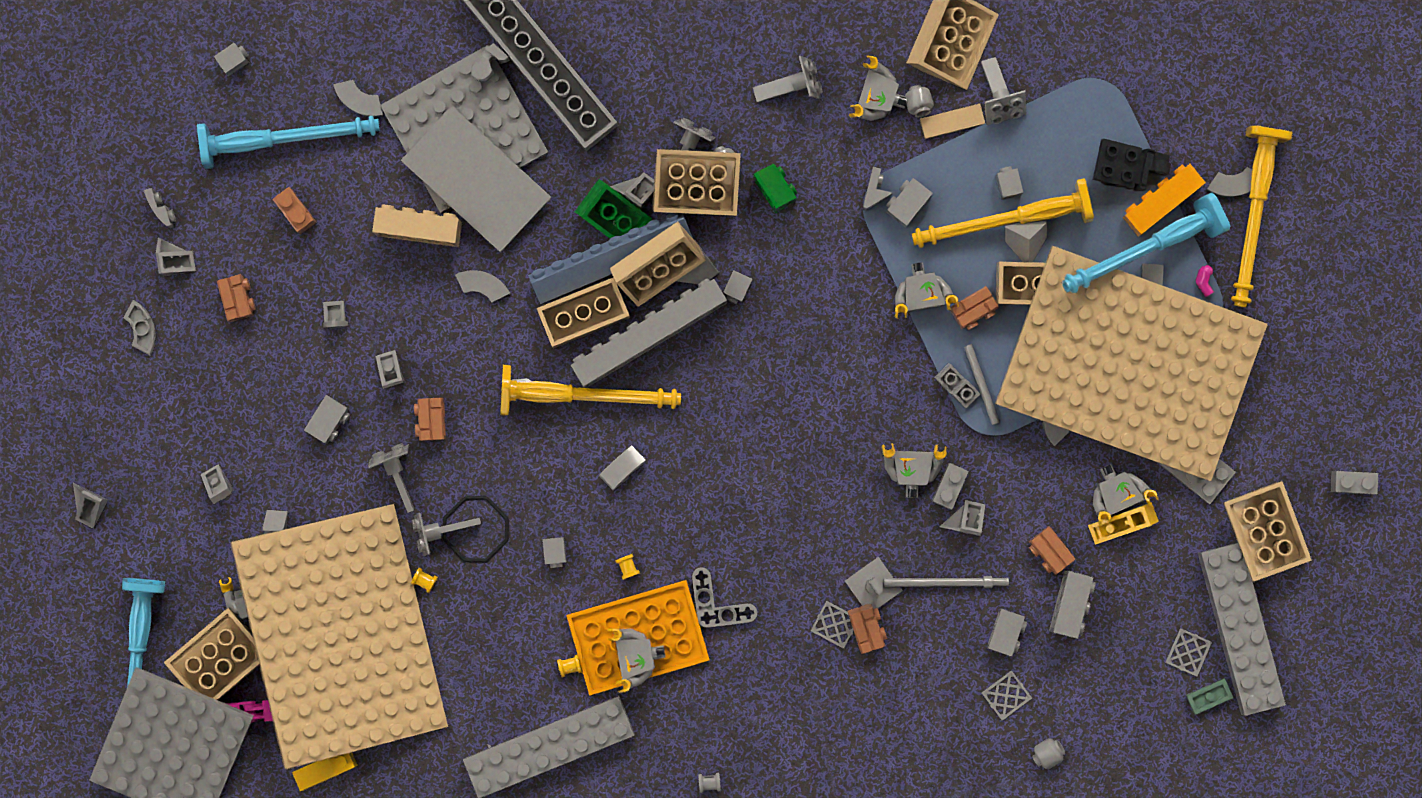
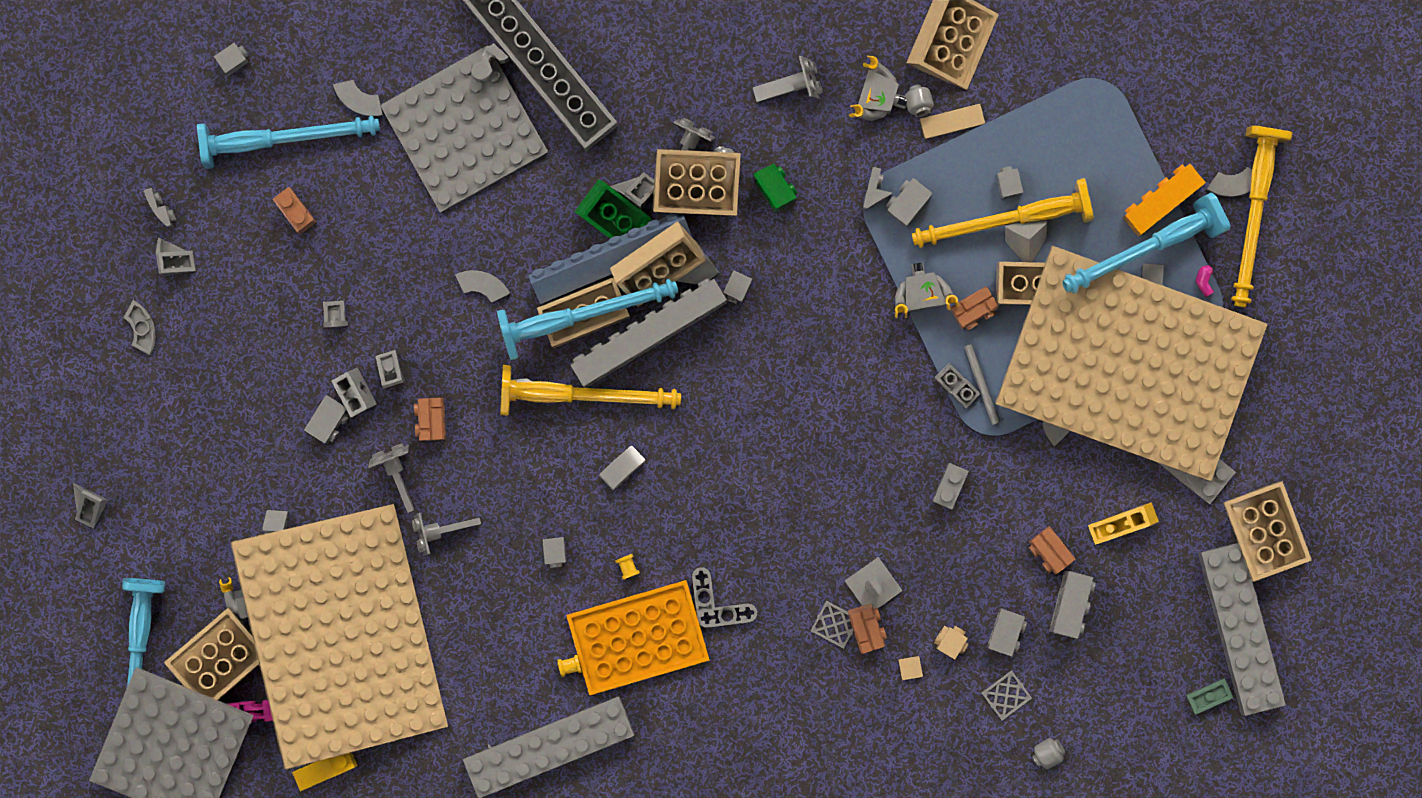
(216, 484): light grey slope -> none
(236, 298): nougat brick -> none
(354, 392): none -> light grey brick
(417, 226): tan brick -> none
(424, 580): yellow bush -> none
(476, 178): light grey piece -> none
(483, 560): black piece -> none
(557, 320): none -> medium azure piece
(635, 656): light grey torso -> none
(709, 782): light grey bush -> none
(910, 668): none -> tan tile
(913, 467): light grey torso -> none
(951, 641): none -> tan brick
(967, 519): light grey slope -> none
(986, 582): light grey bar -> none
(1003, 105): light grey piece -> none
(1118, 493): light grey torso -> none
(1128, 165): black plate -> none
(1202, 658): light grey window -> none
(1354, 482): light grey brick -> none

